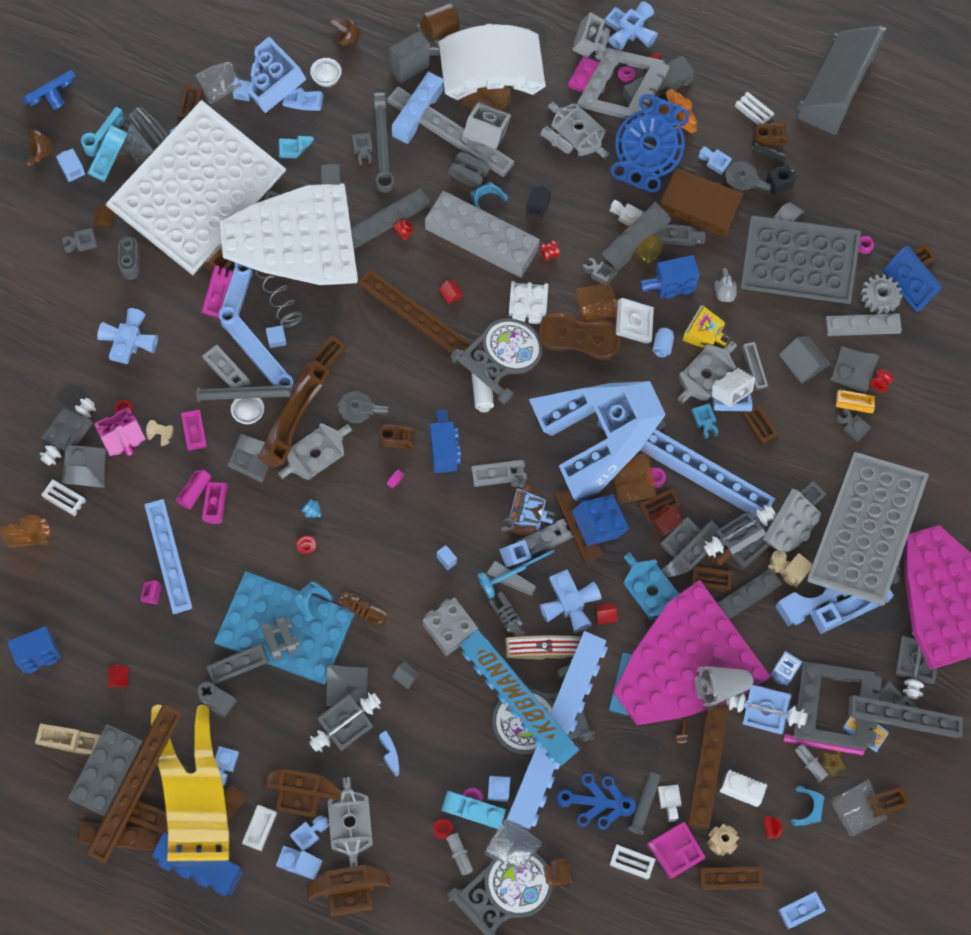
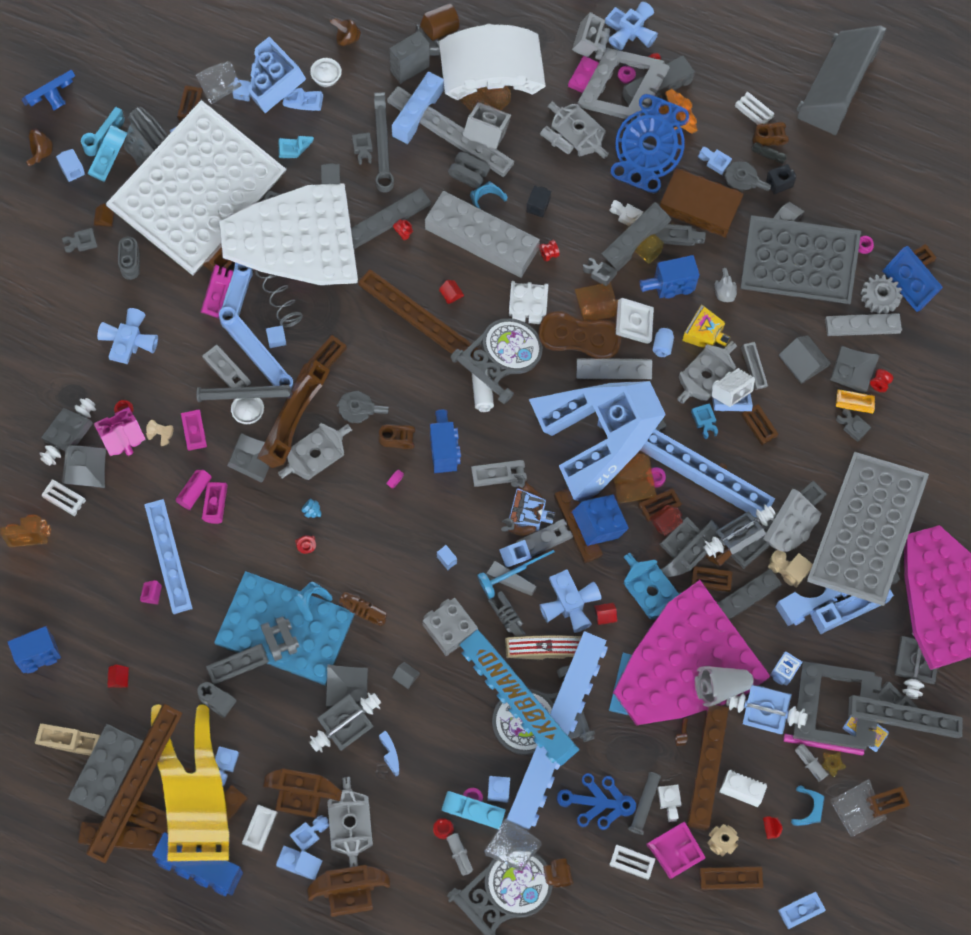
(614, 369): none -> light grey plate

